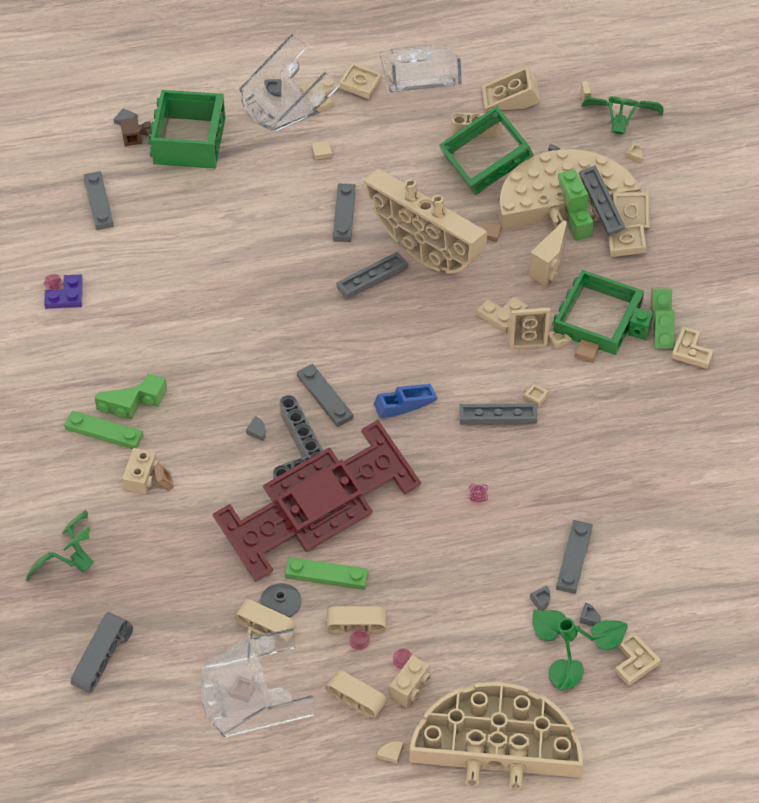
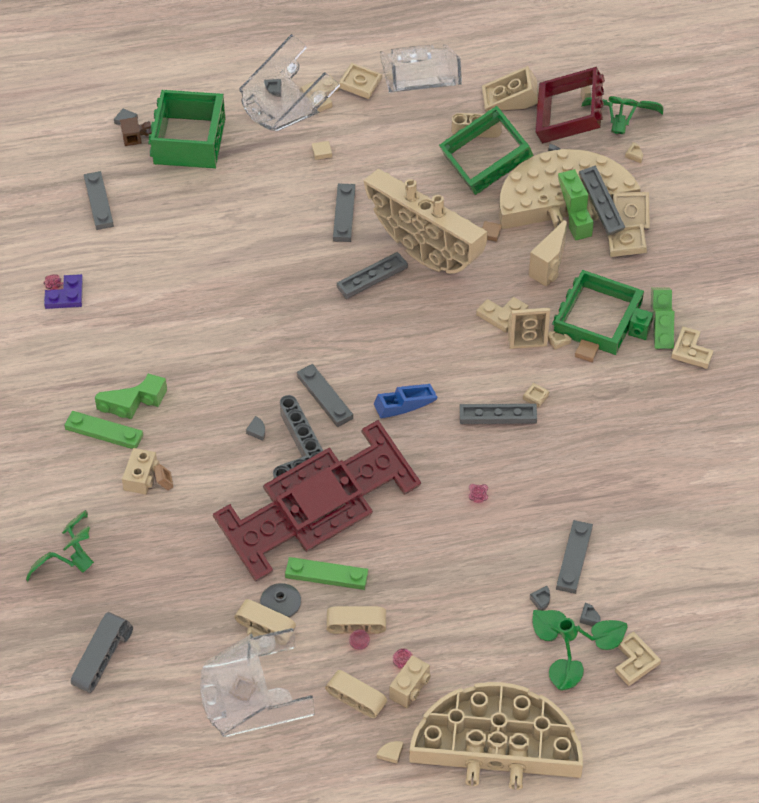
(561, 85): none -> dark red window

